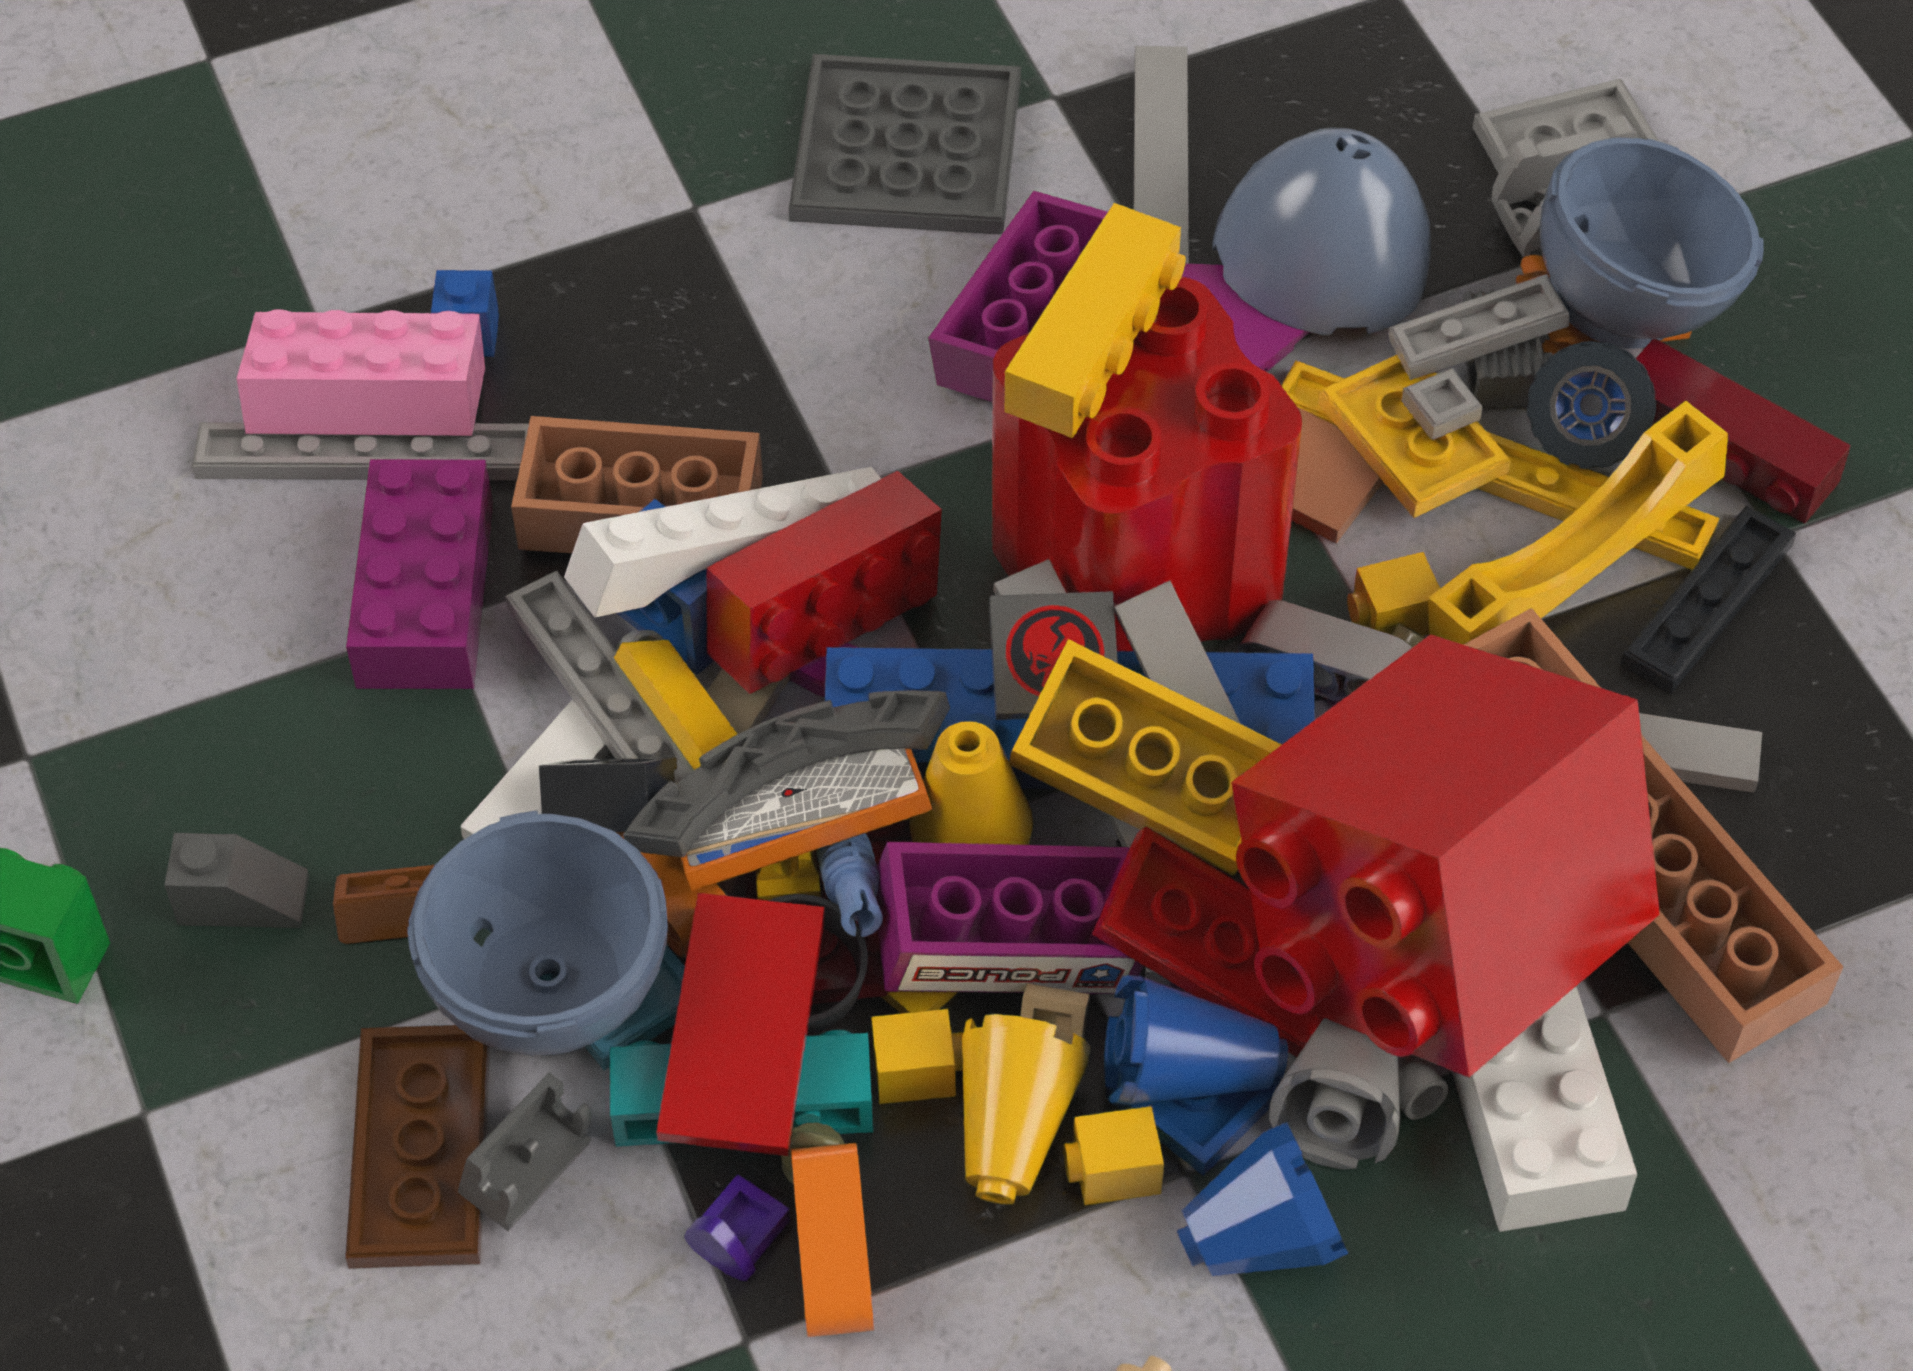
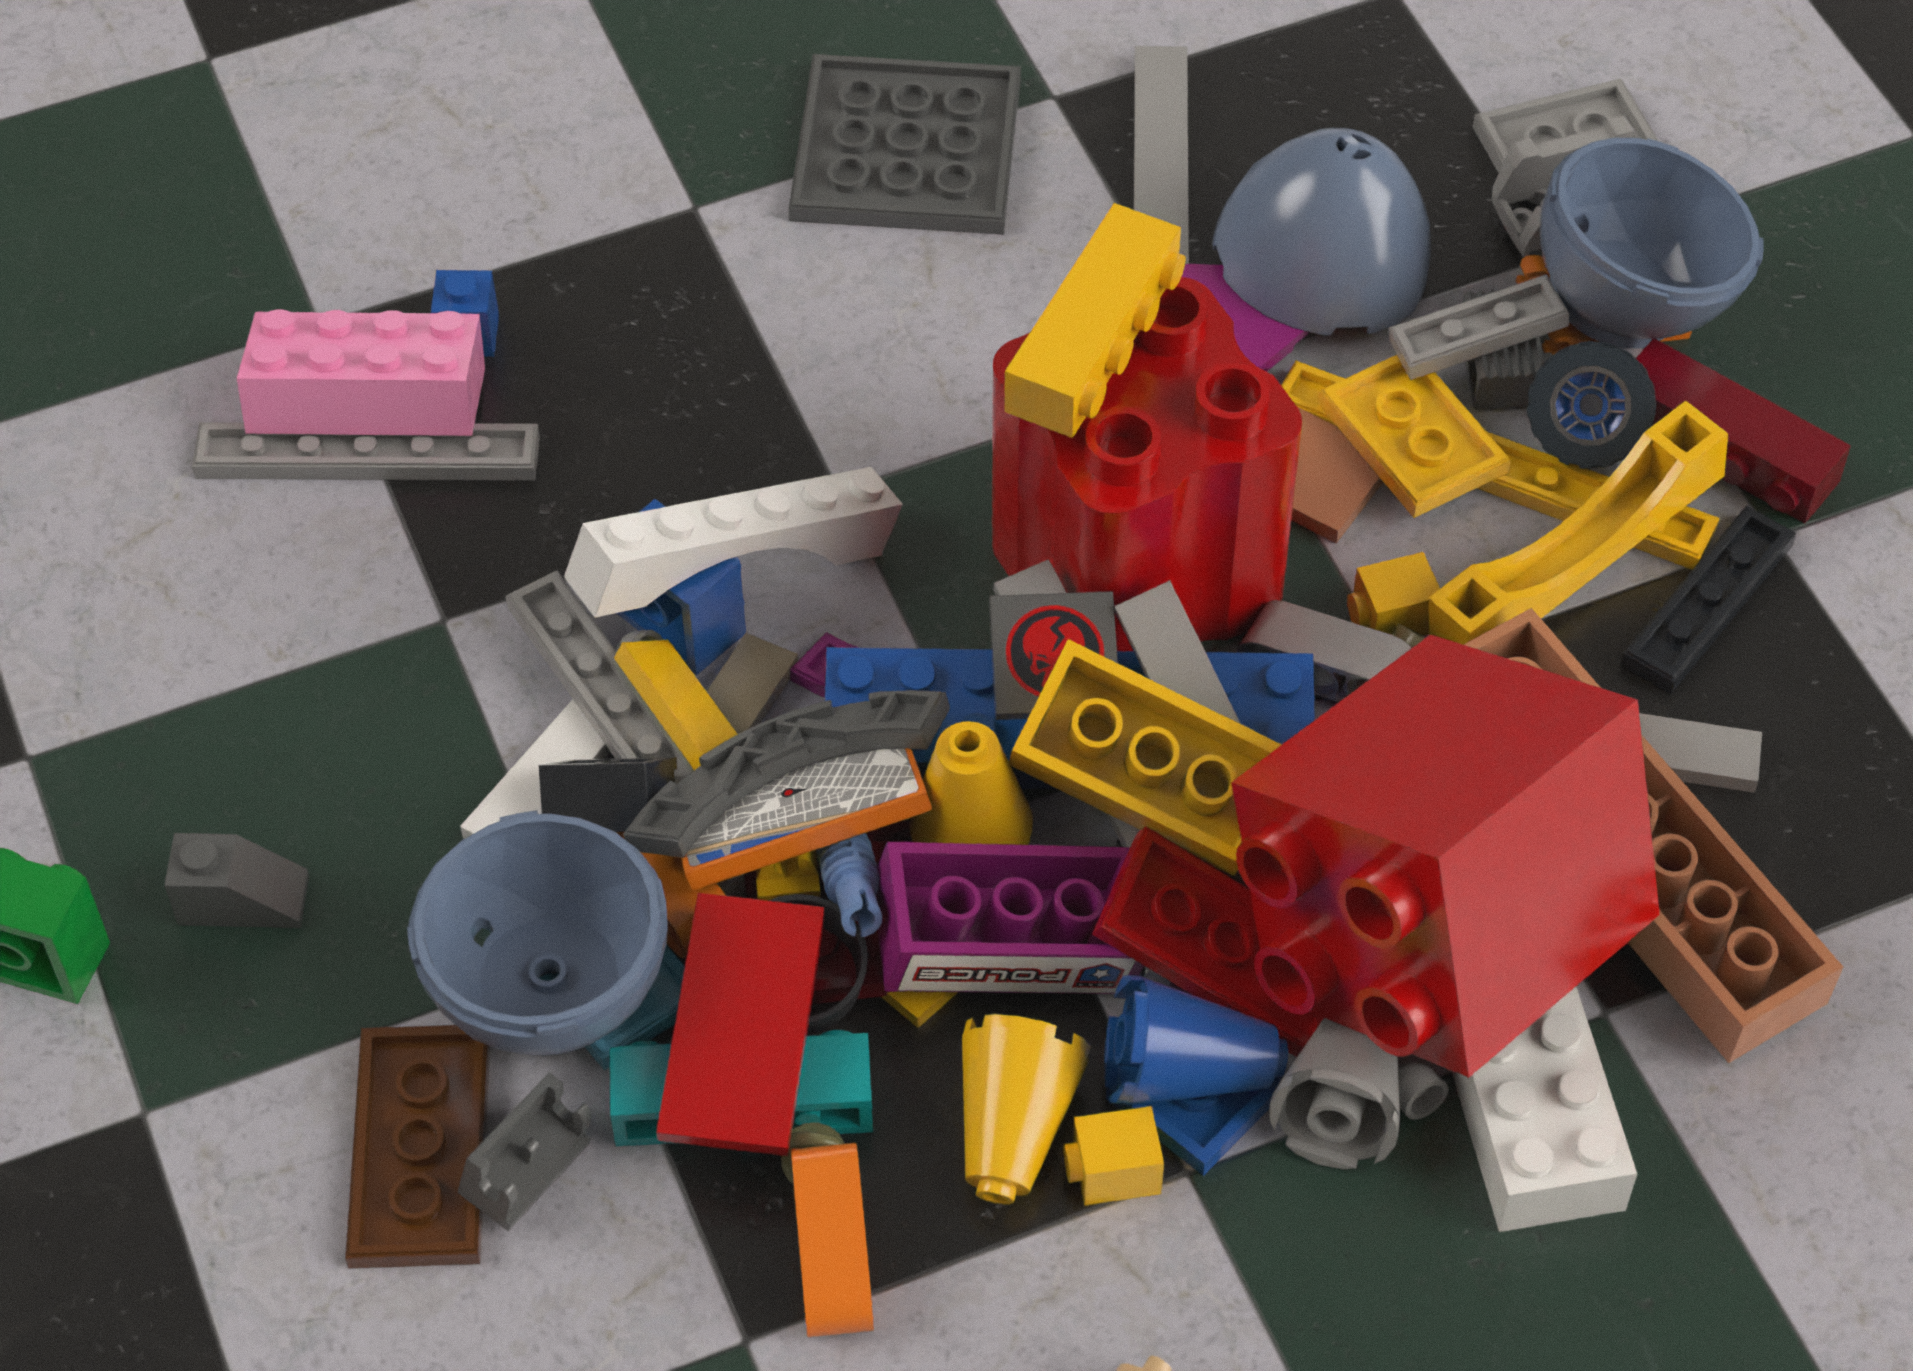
(376, 903): dark orange slope -> none
(420, 574): magenta brick -> none
(613, 469): nougat brick -> none
(738, 1228): dark purple tile -> none
(822, 581): red brick -> none
(915, 1056): yellow brick -> none
(1009, 290): magenta brick -> none
(1058, 1007): tan tile -> none
(1261, 1213): blue cone -> none
(1441, 404): light grey tile -> none

